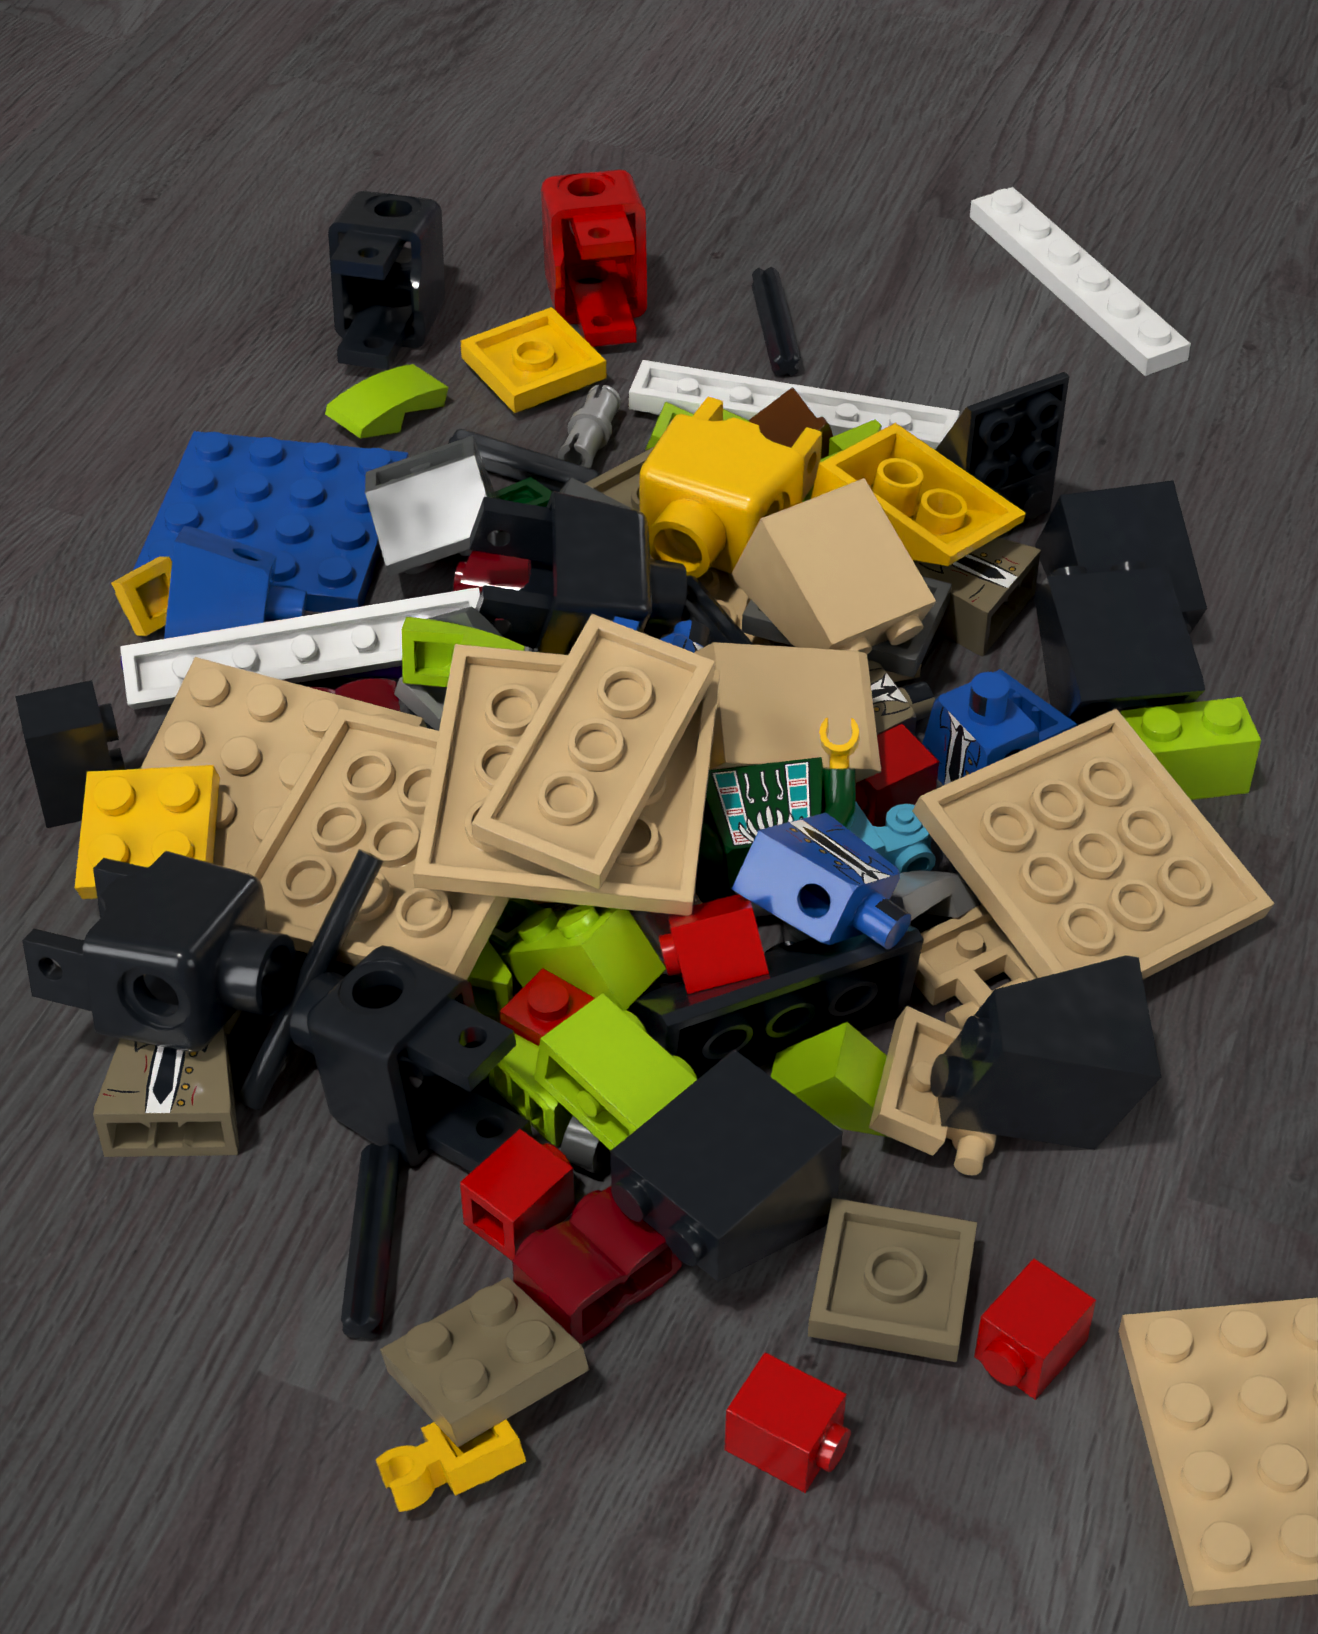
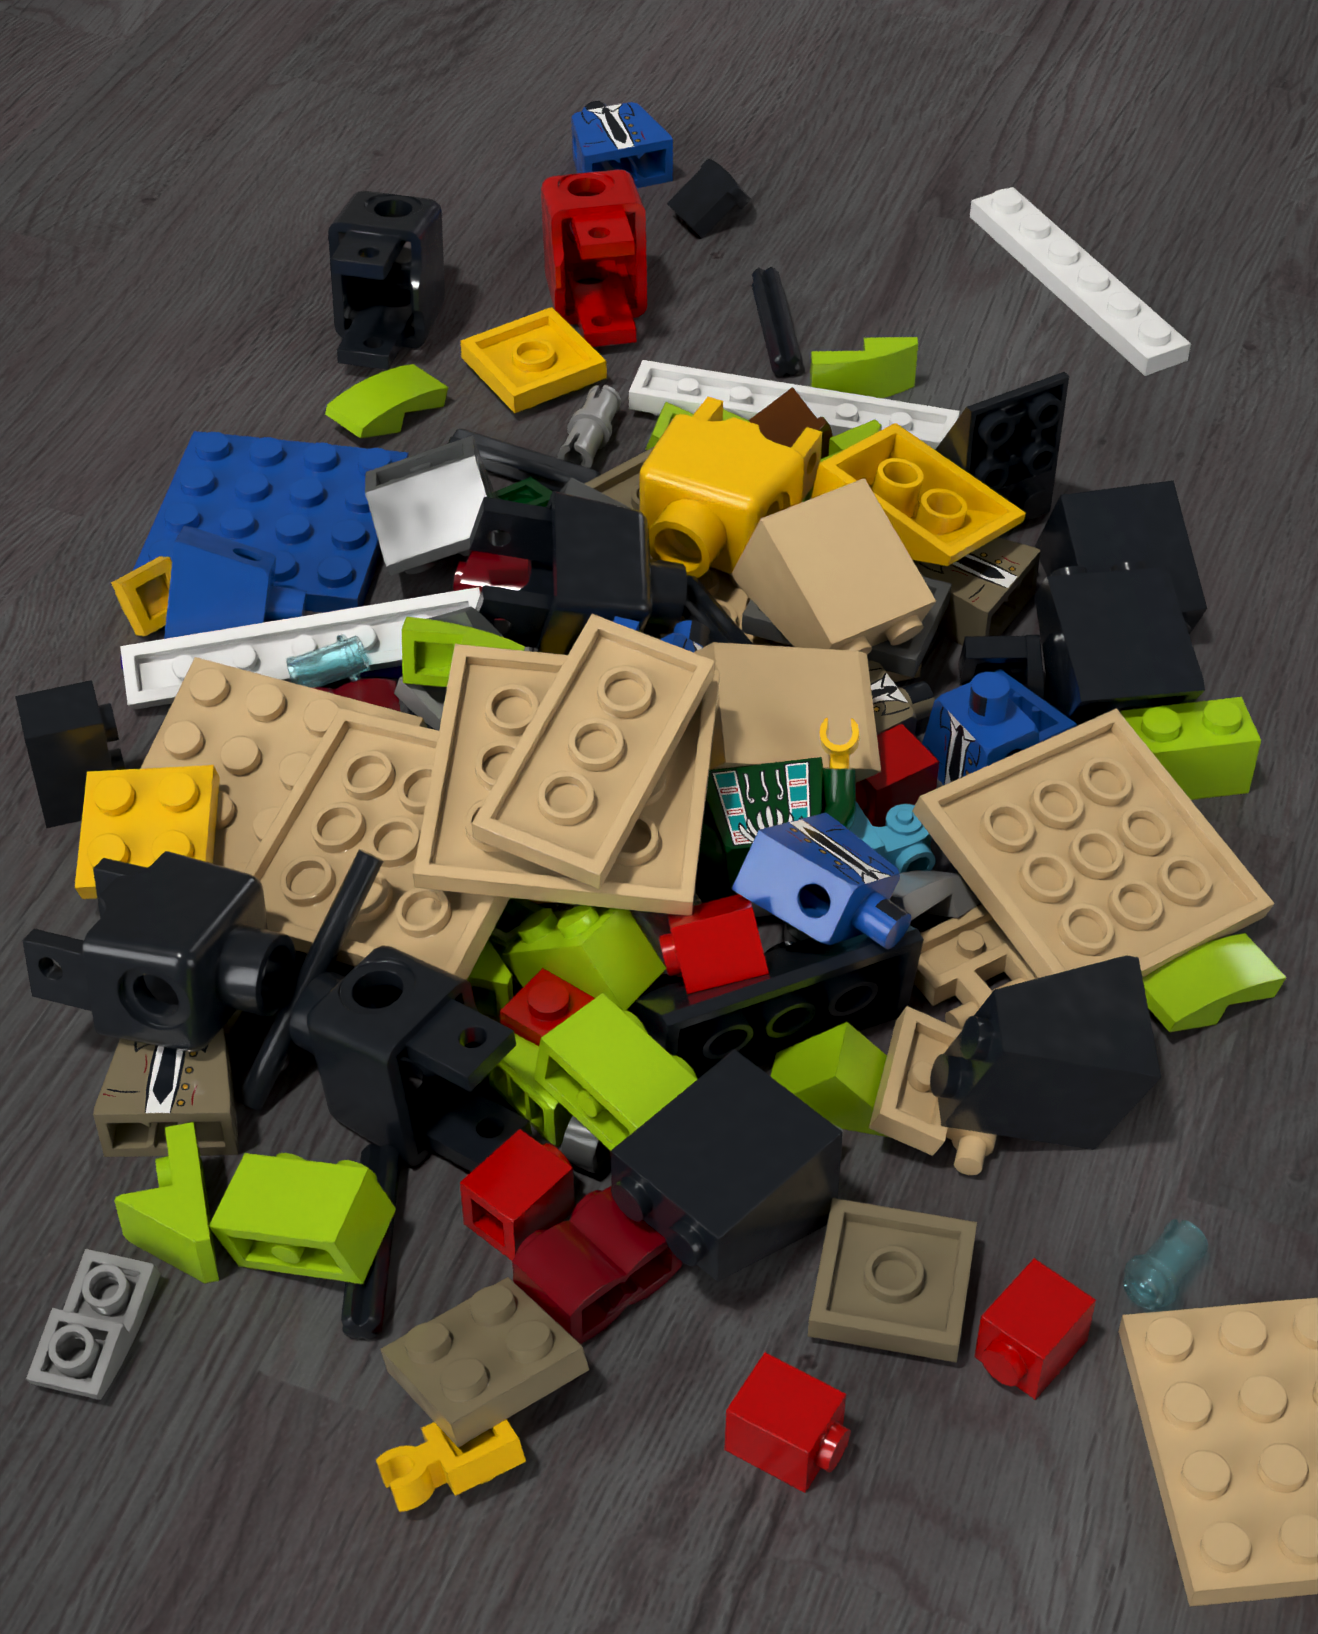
(96, 1327): none -> light grey slope
(176, 1216): none -> lime slope
(303, 1217): none -> lime brick
(329, 663): none -> clear light blue pin
(622, 140): none -> blue torso
(708, 197): none -> black tile
(878, 371): none -> lime slope
(1013, 654): none -> black tile
(1155, 1276): none -> clear light blue pin
(1207, 979): none -> lime slope

